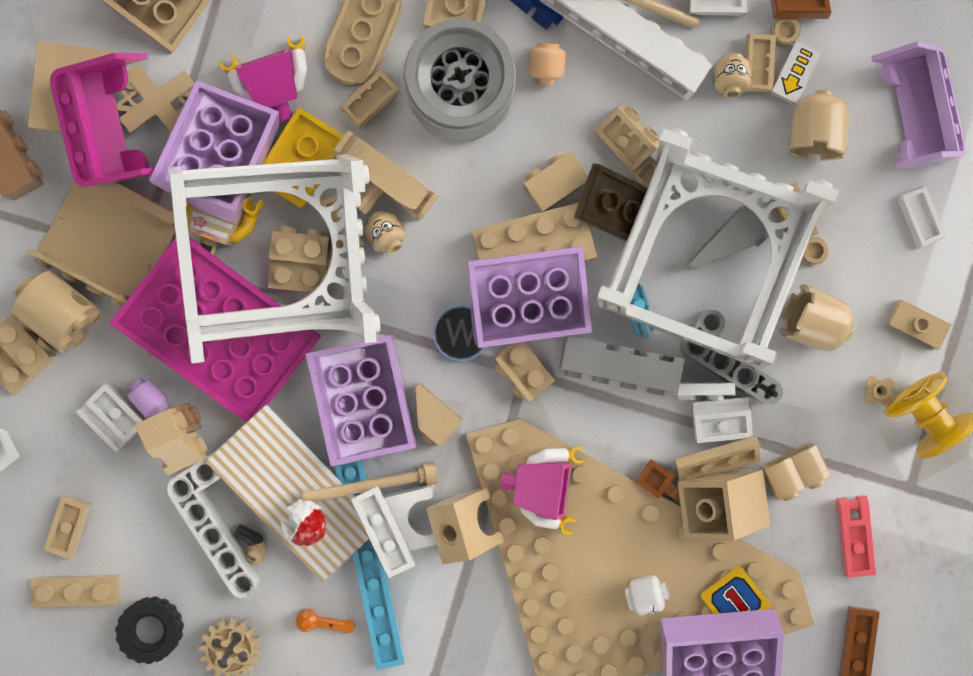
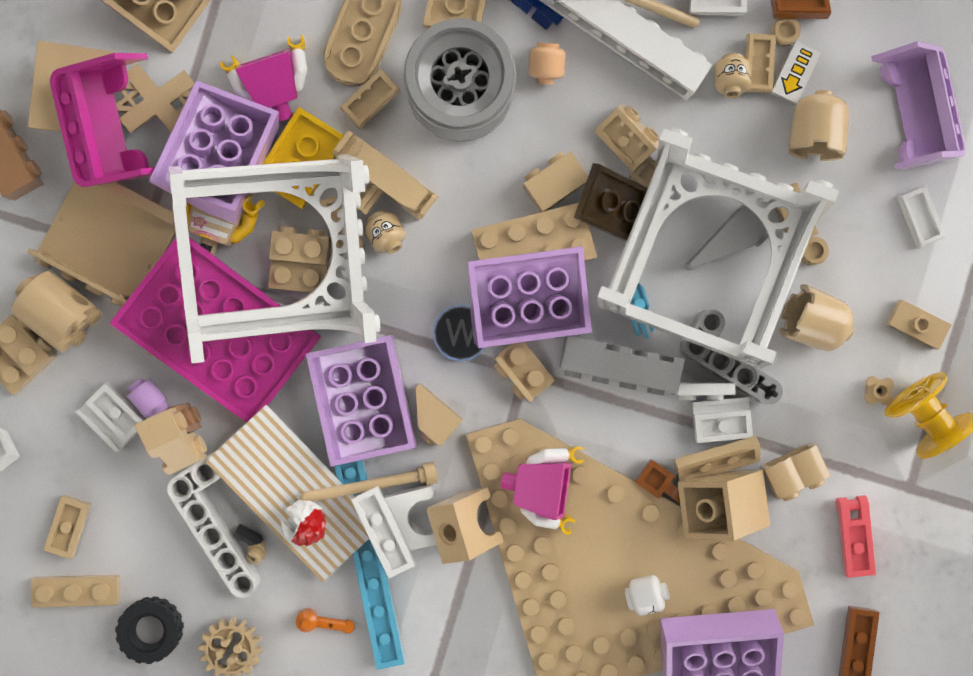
(735, 594): sticker -> none

